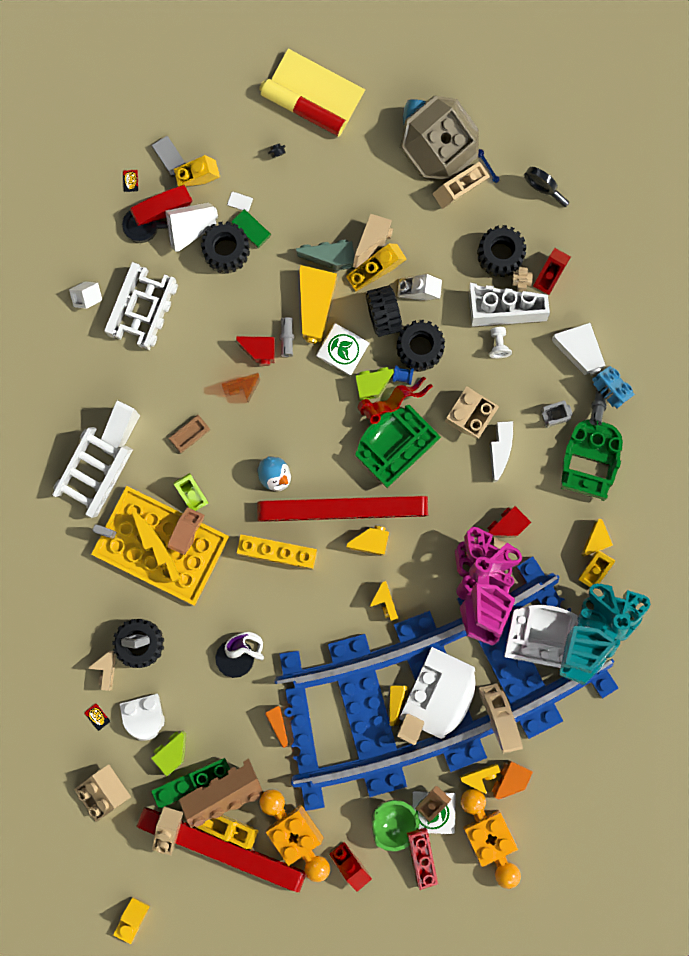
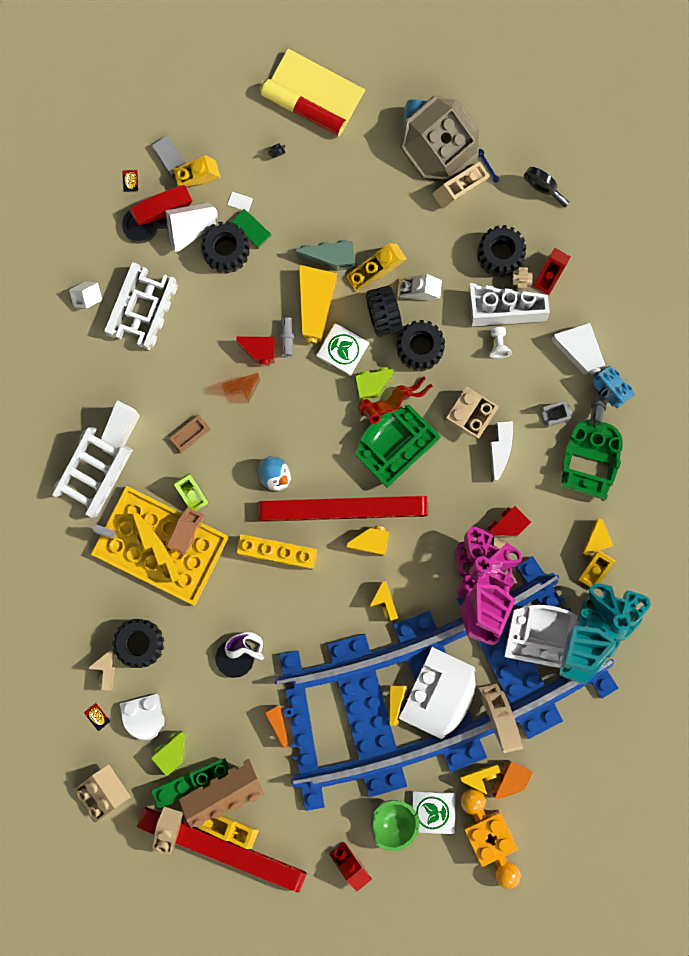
(131, 920): yellow slope -> none
(135, 641): light grey tile -> none
(295, 822): light orange brick -> none
(373, 238): tan slope -> none
(403, 375): blue bush -> none
(410, 729): tan slope -> none
(421, 849): red tile -> none
(433, 803): medium nougat slope -> none

